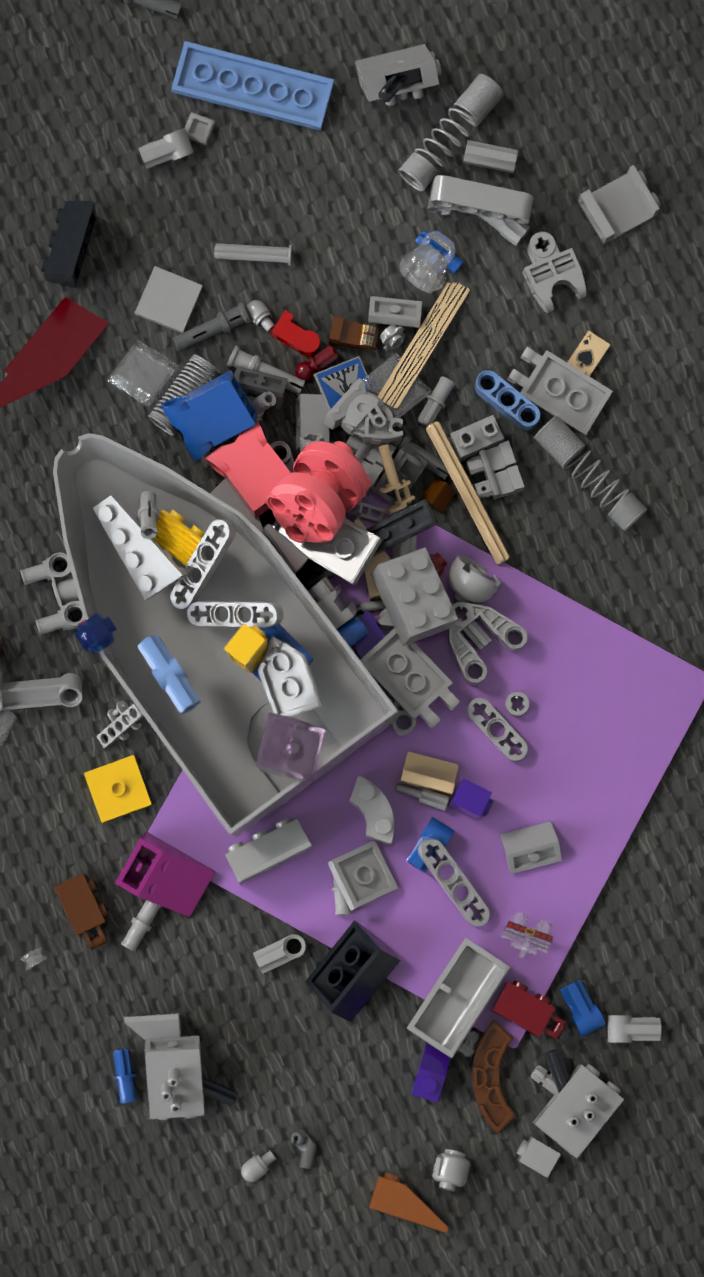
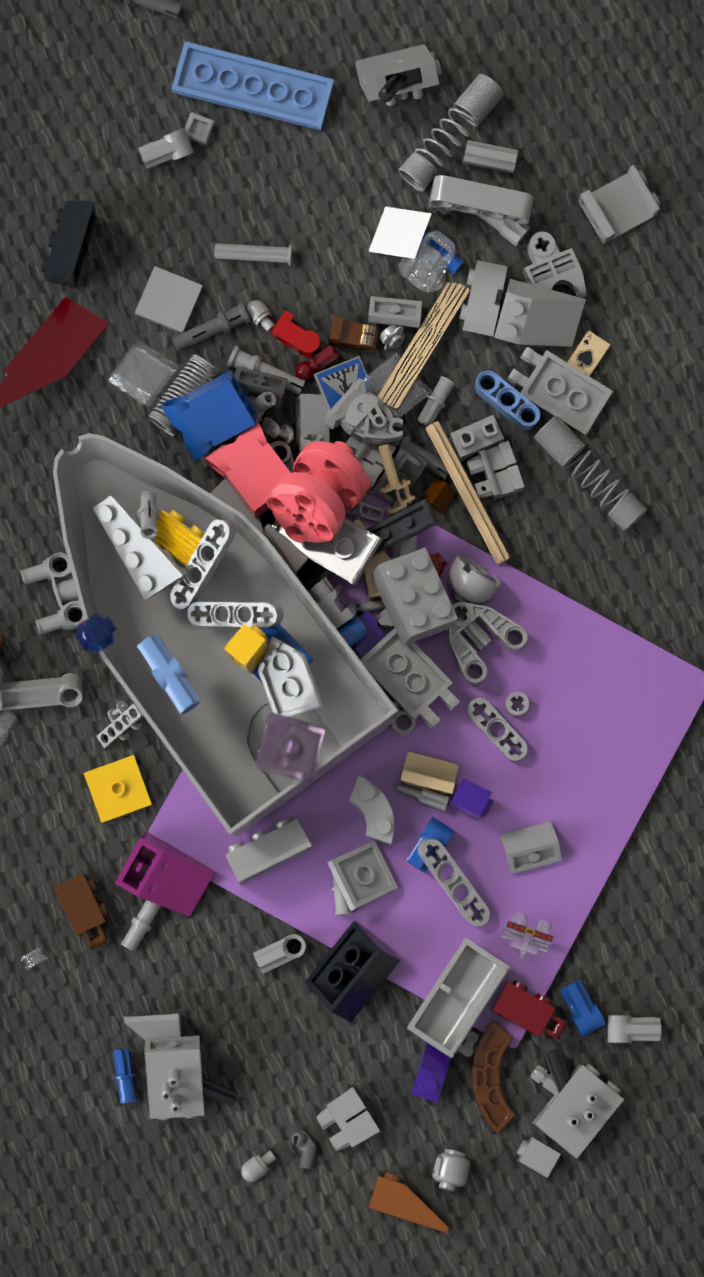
(274, 430): none -> light grey piece
(353, 1131): none -> light grey hips
(400, 232): none -> white sticker
(484, 298): none -> light grey brick
(538, 316): none -> light grey slope

